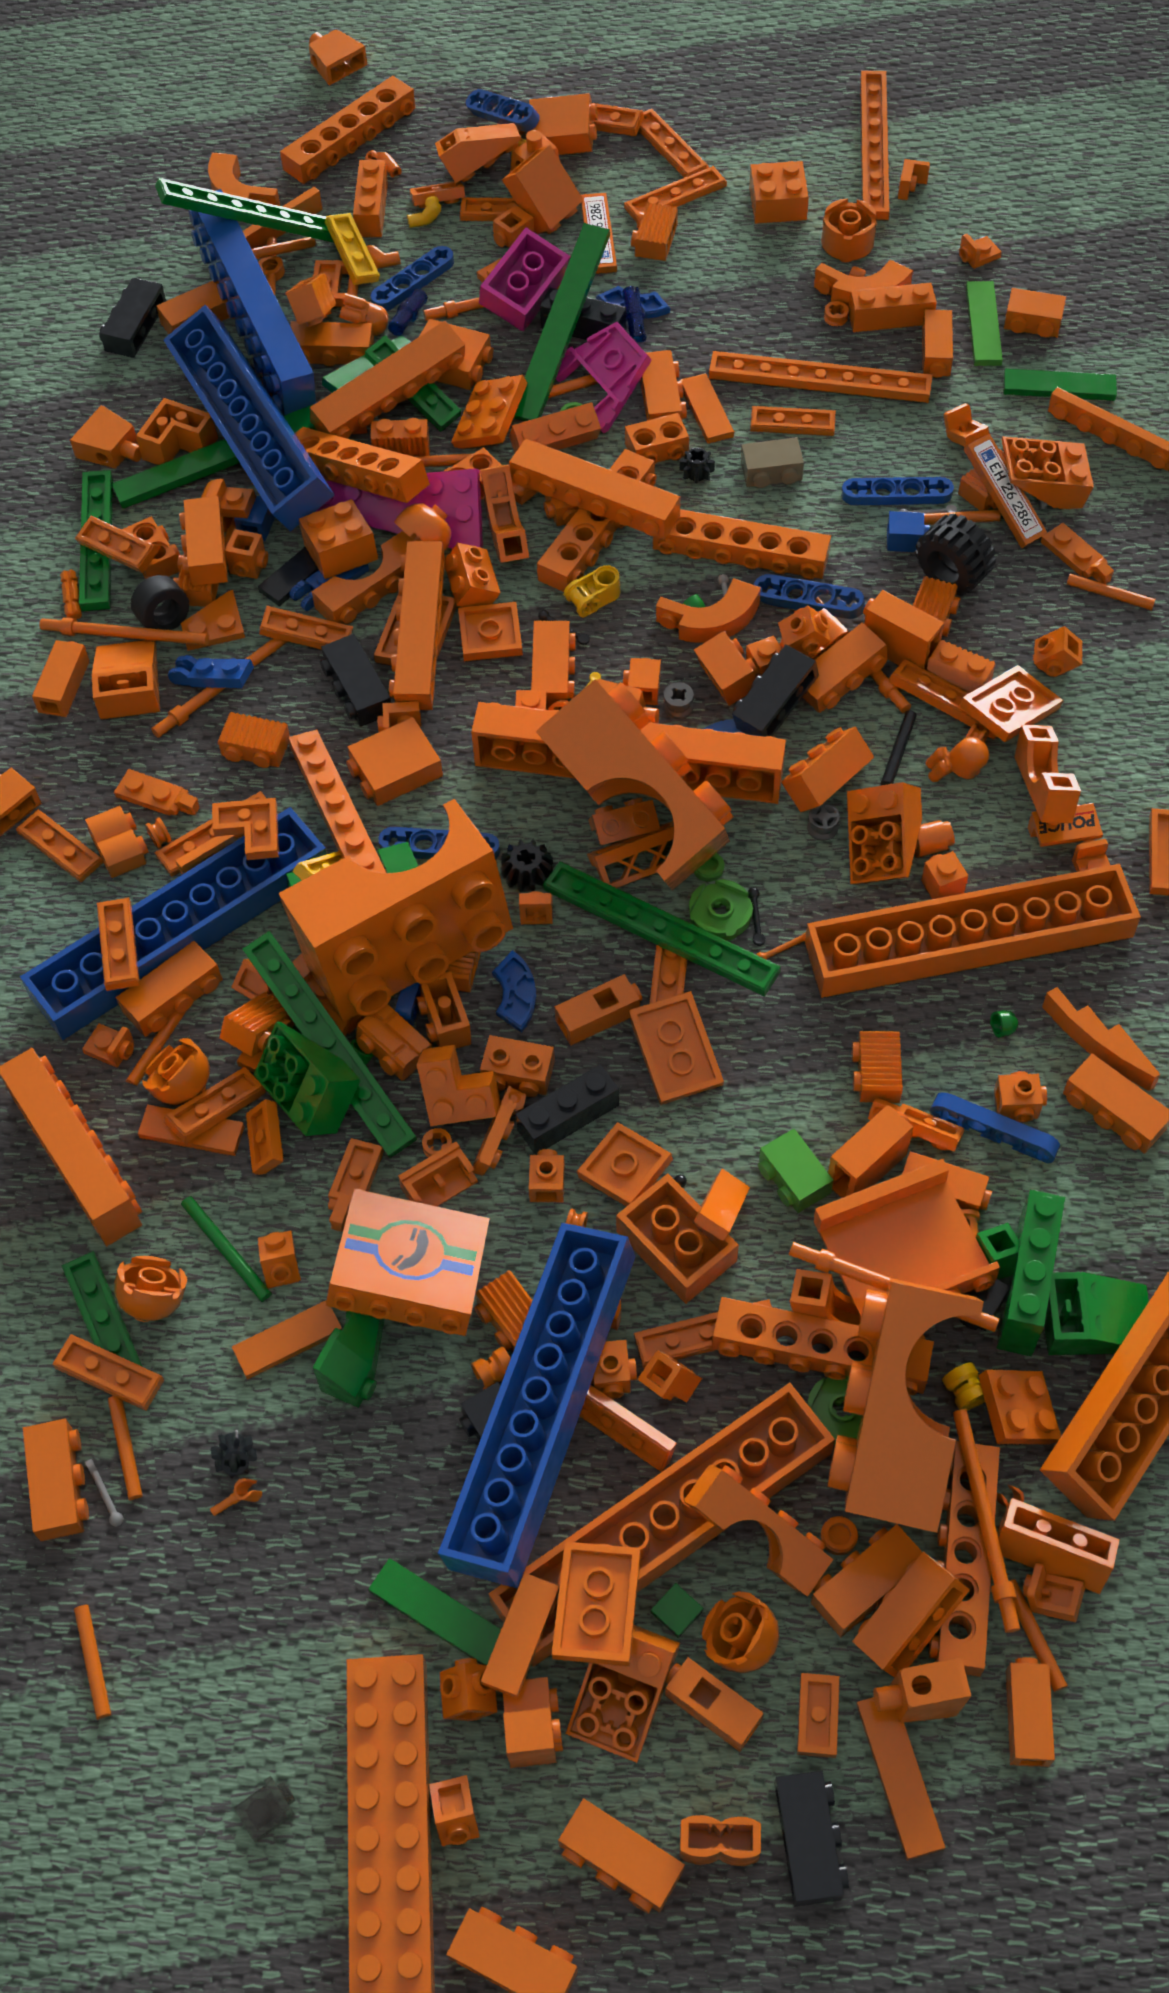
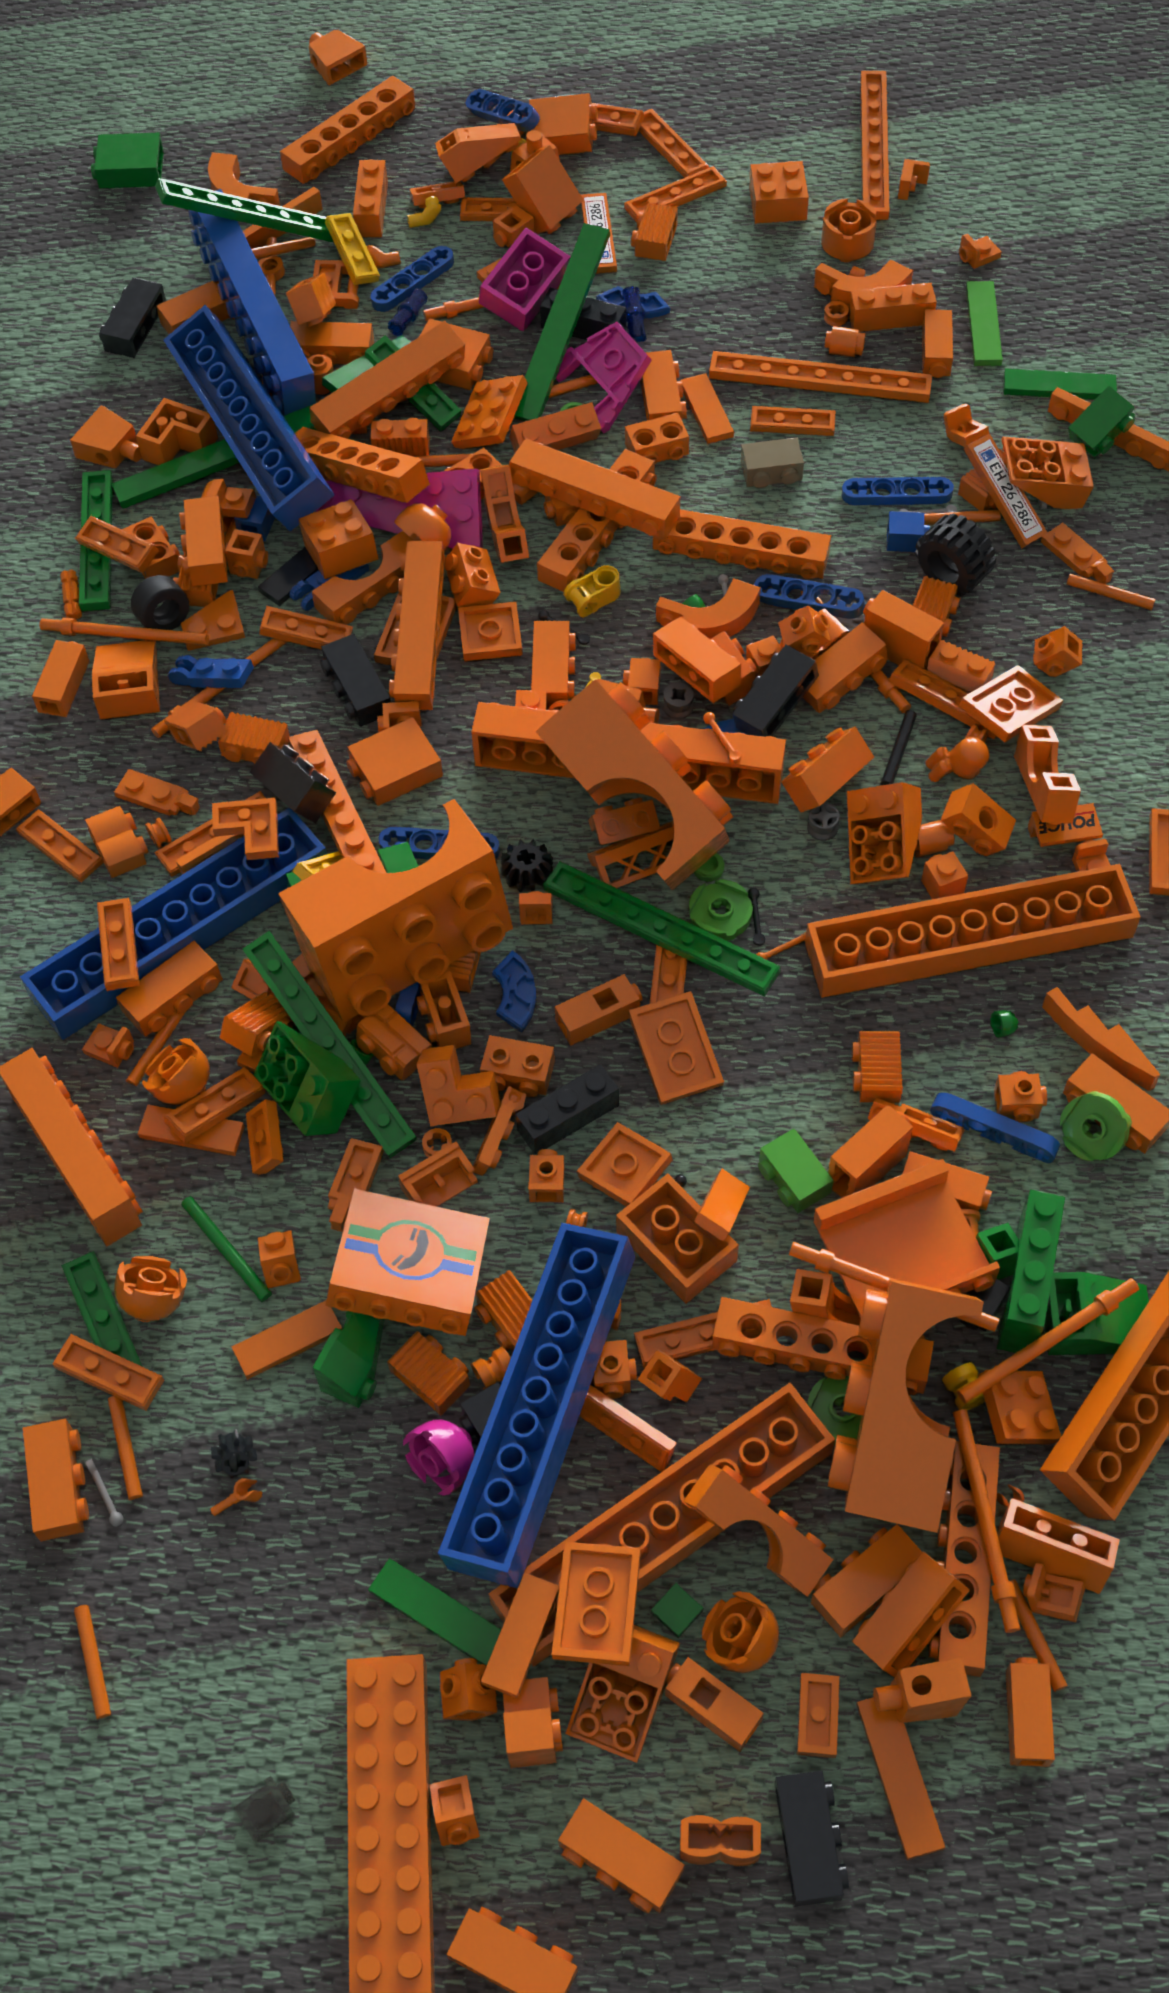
(127, 160): none -> green brick
(196, 725): none -> orange brick
(293, 781): none -> black brick
(321, 367): none -> orange brick
(361, 311): orange piece -> none
(391, 166): orange arm -> none
(430, 1372): none -> orange brick
(439, 1447): none -> dark pink cylinder
(697, 465): black gear -> none
(697, 659): none -> orange brick
(734, 755): none -> orange hinge
(839, 1535): orange tile -> none
(845, 341): none -> orange brick
(978, 820): none -> orange brick
(1034, 312): orange brick -> none
(1102, 422): none -> green brick
(1103, 1304): none -> orange bar
(1113, 1120): none -> bright green plate

